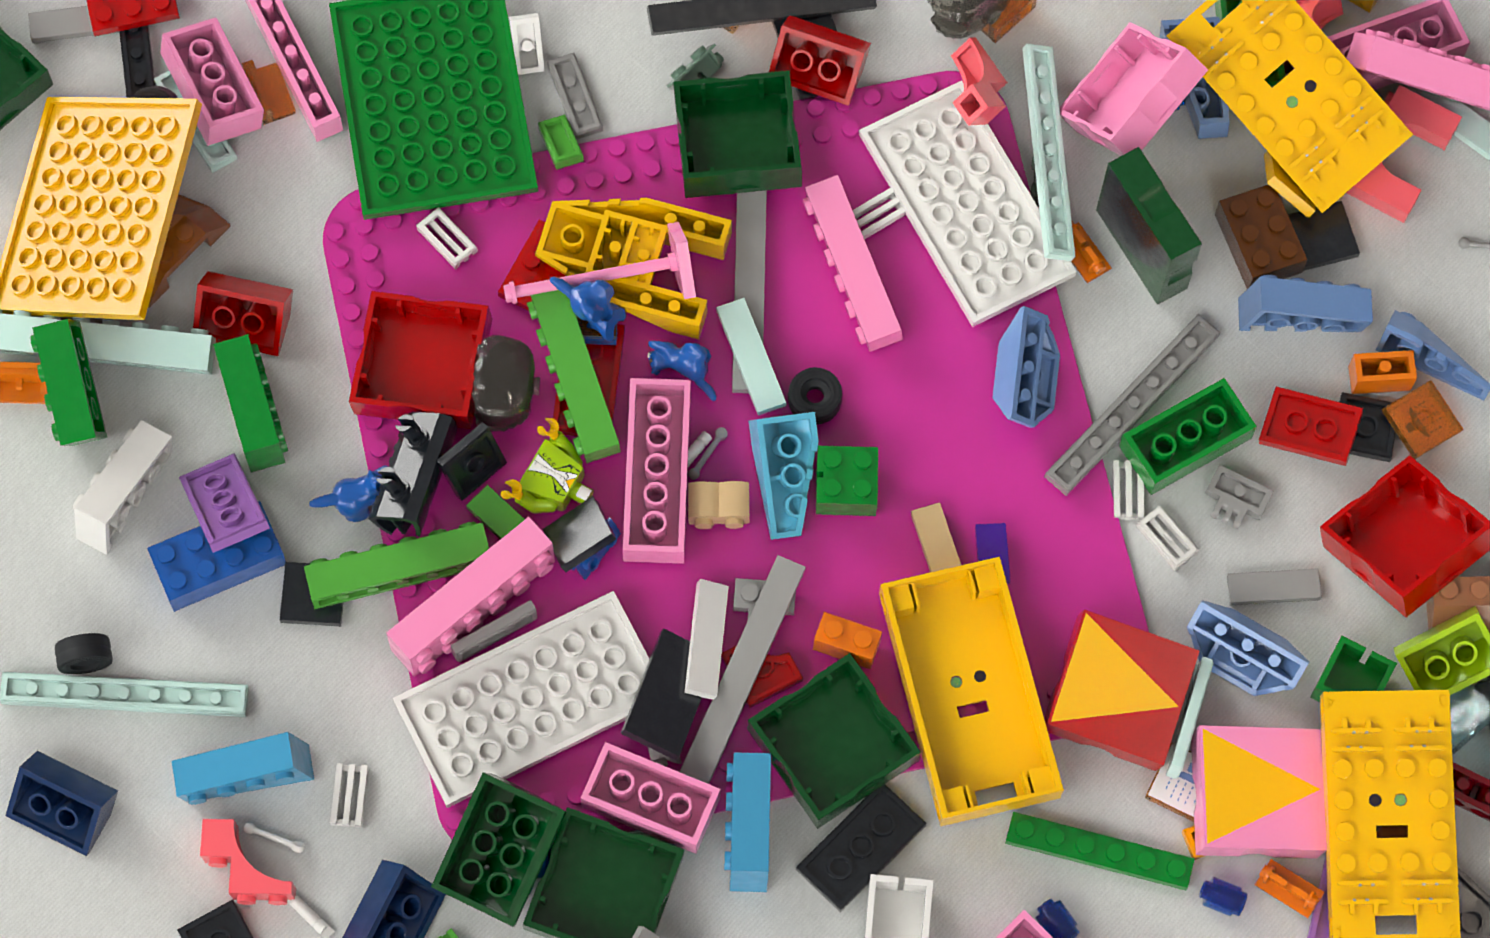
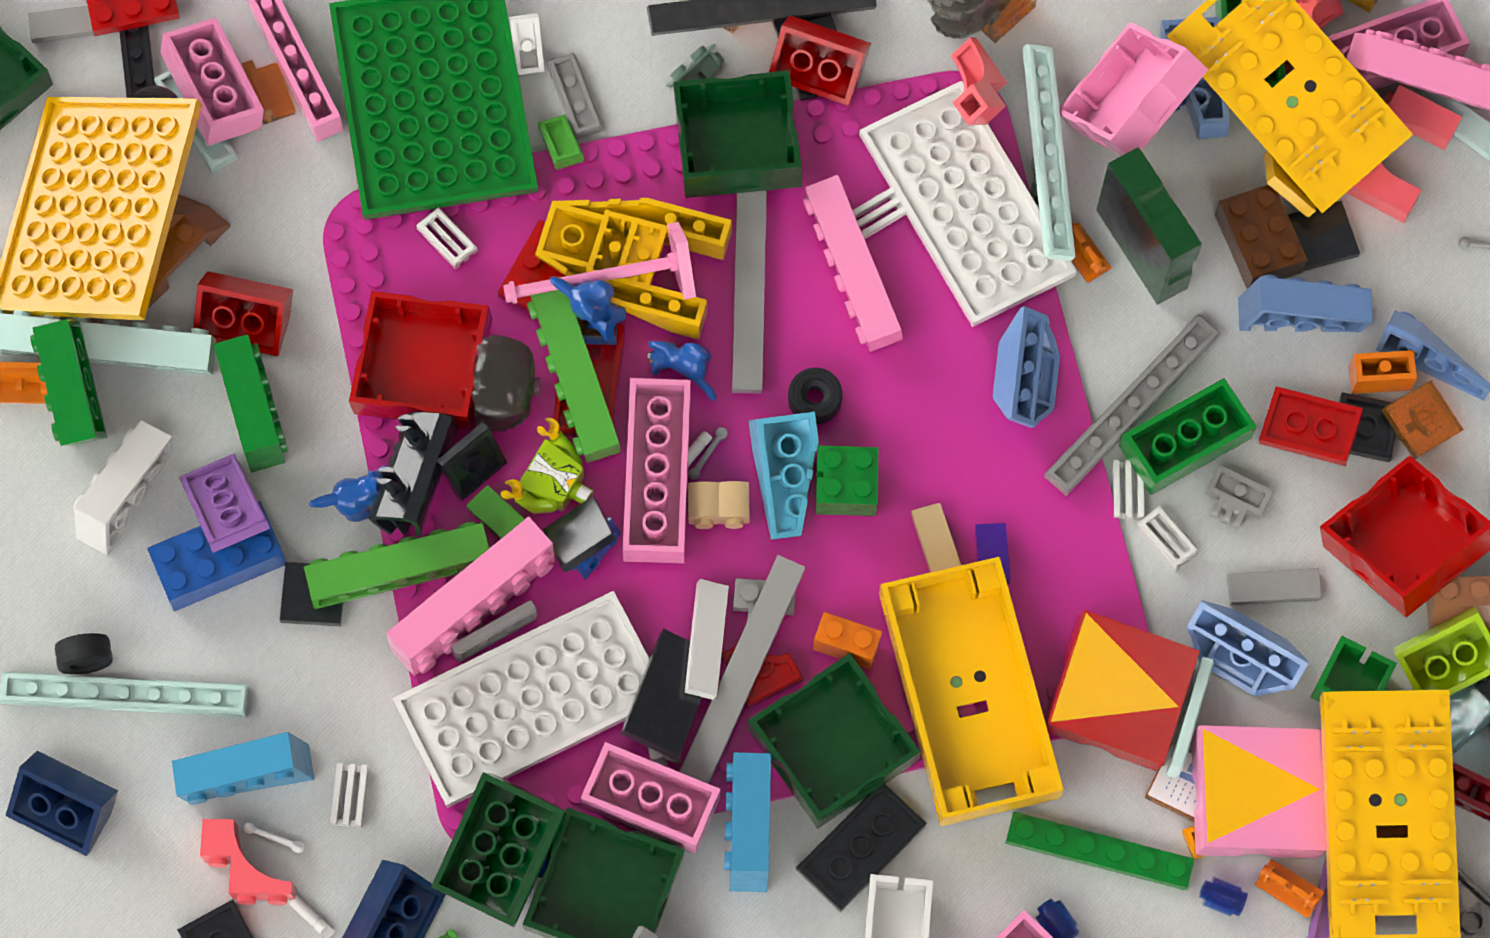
(751, 356): light aqua tile -> none

